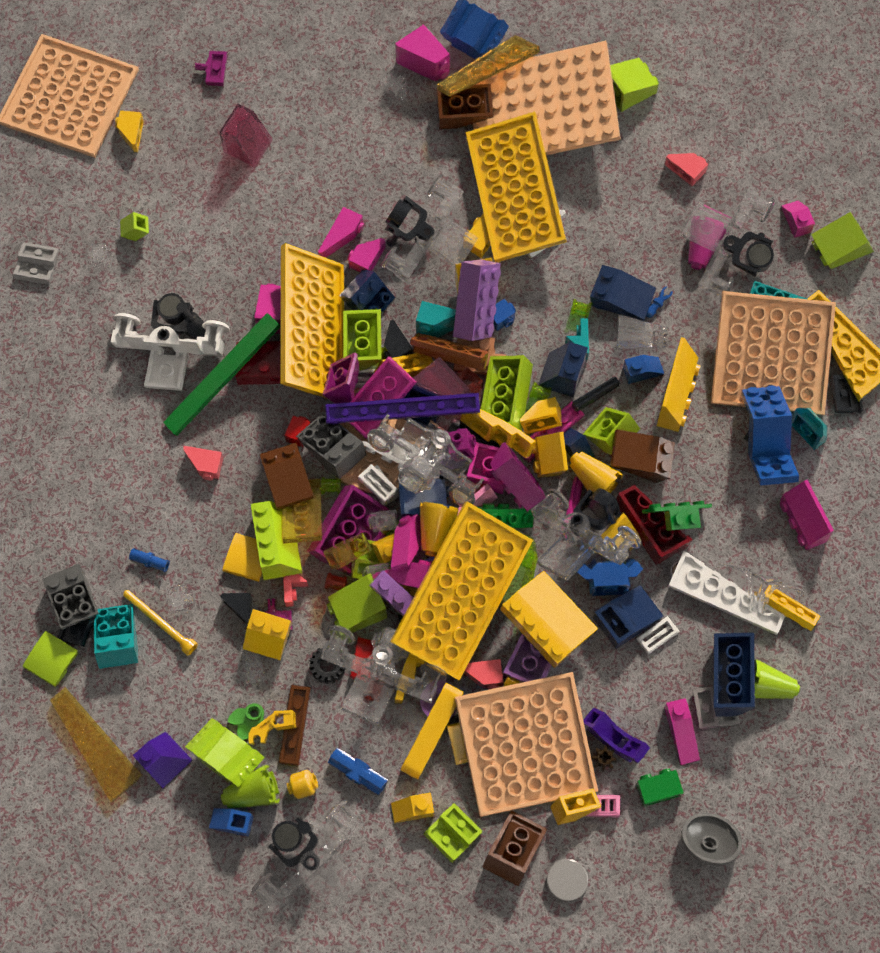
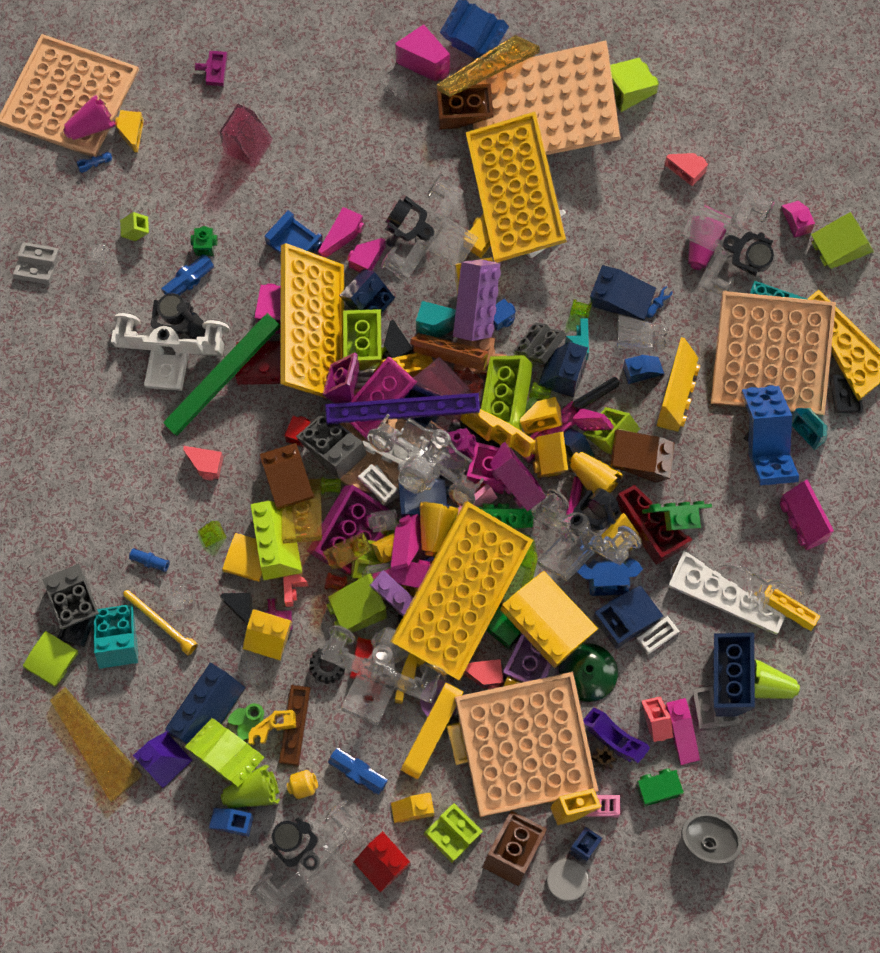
(89, 119): none -> dark pink cone
(94, 161): none -> blue piece
(188, 276): none -> blue piece
(204, 241): none -> green brick
(209, 698): none -> dark blue slope
(212, 533): none -> clear neon green slope
(293, 233): none -> blue panel
(381, 862): none -> red slope
(503, 629): none -> green brick
(540, 342): none -> dark grey slope
(585, 845): none -> dark blue slope
(592, 421): none -> dark pink slope
(600, 681): none -> dark green dish
(657, 719): none -> coral slope

